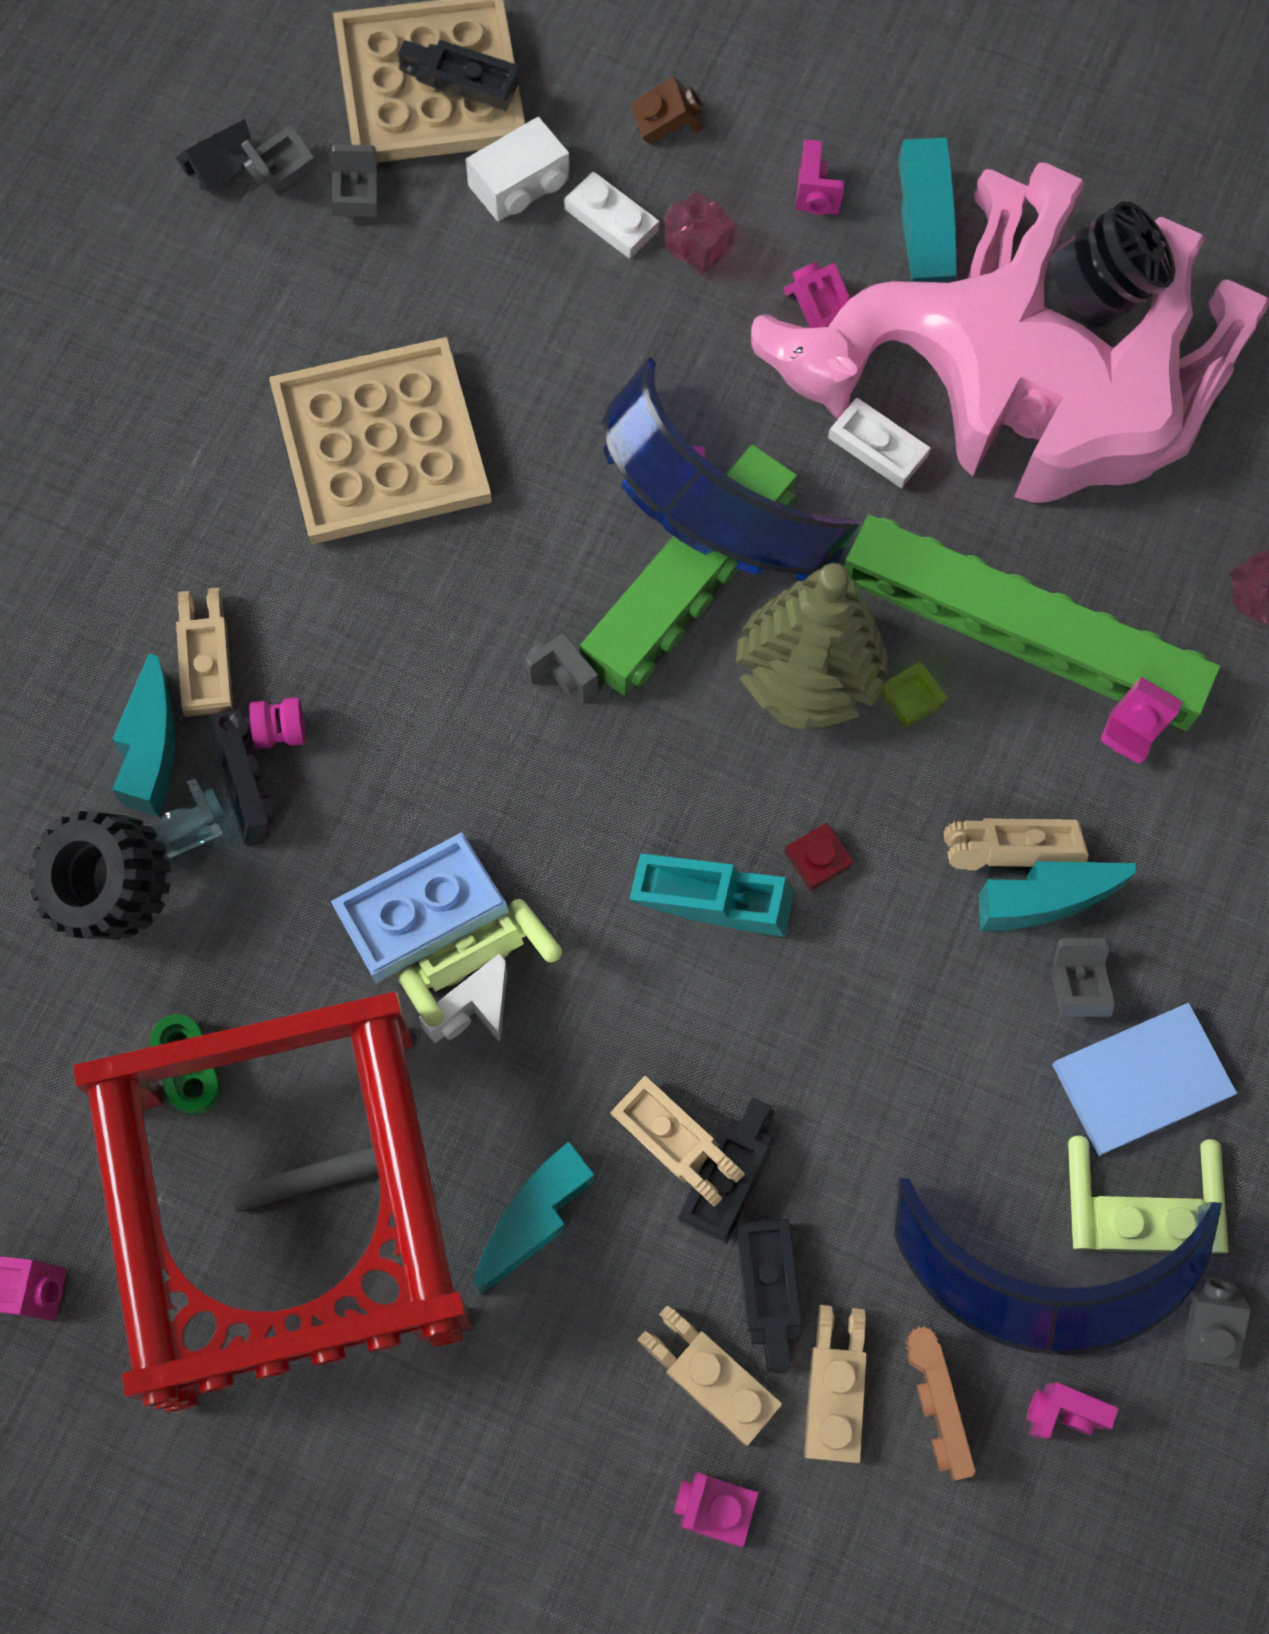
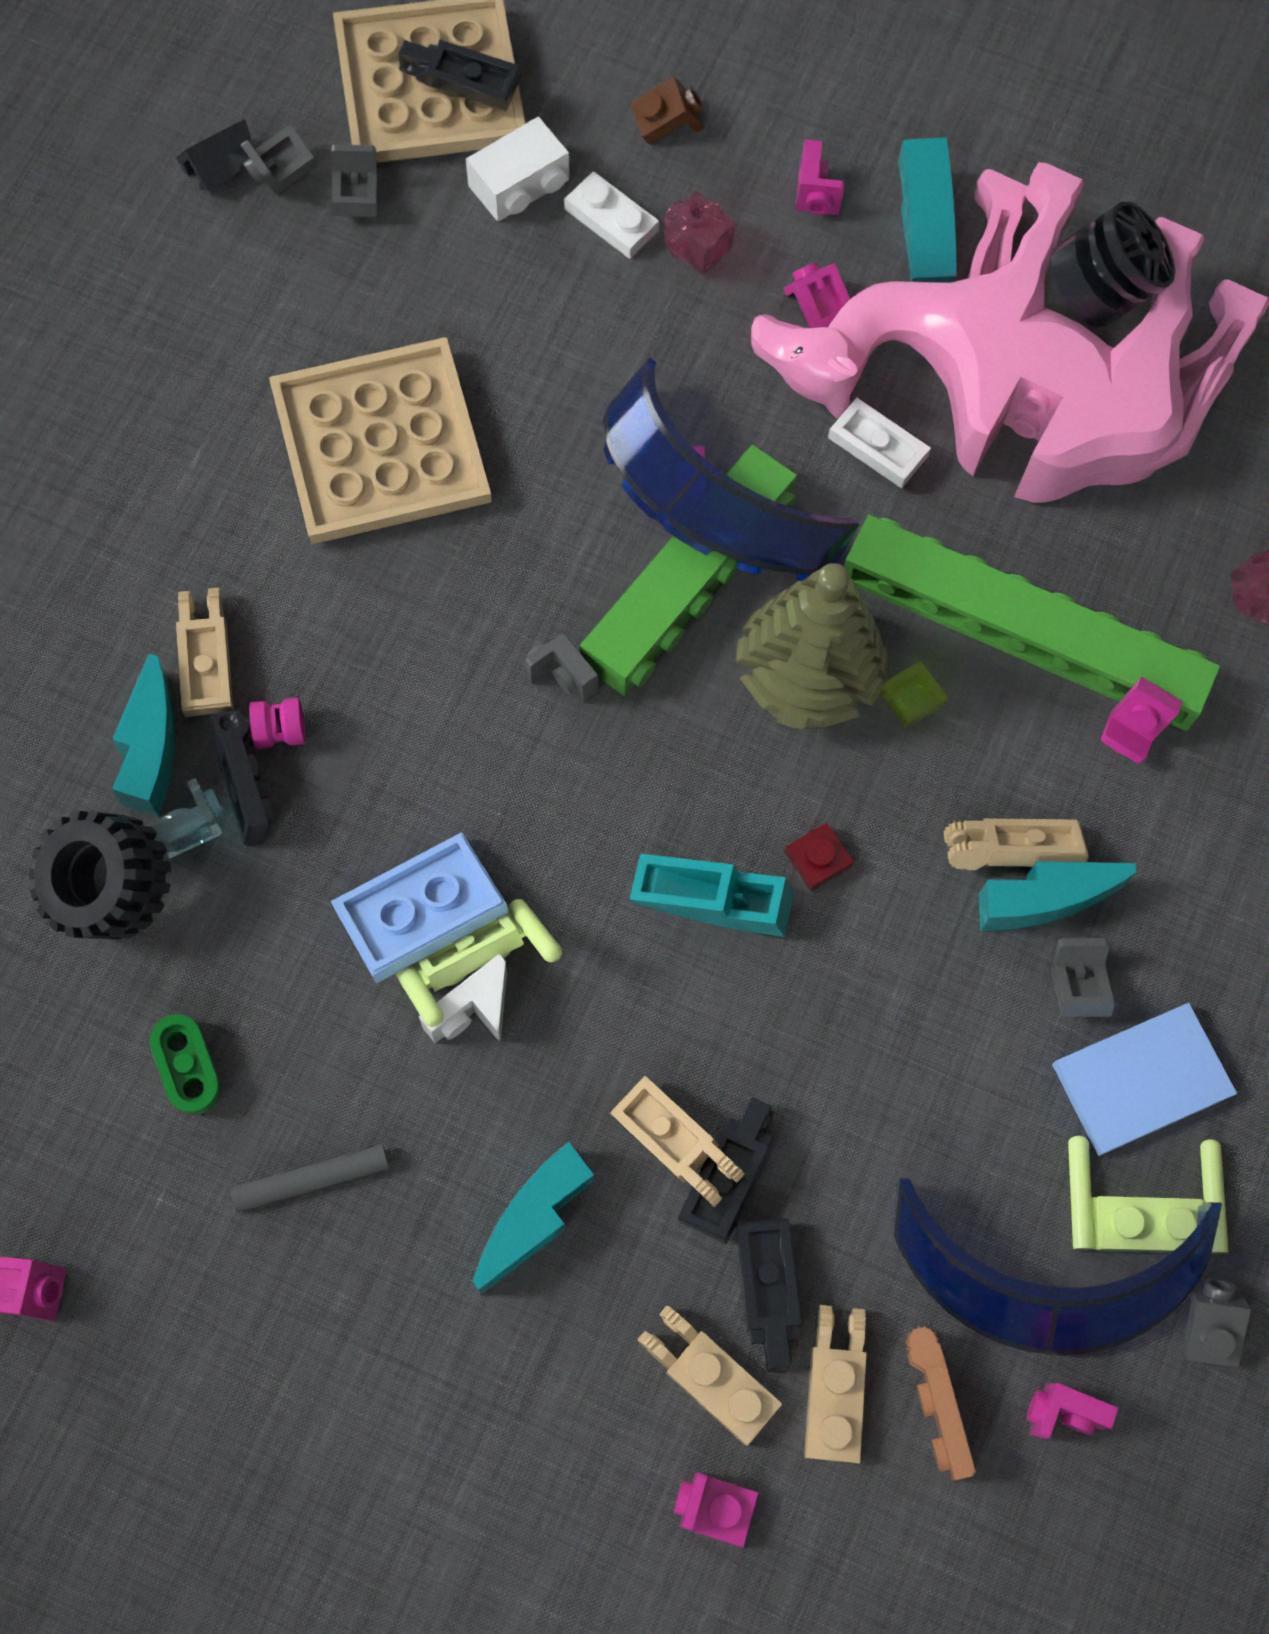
(427, 1305): red arch -> none

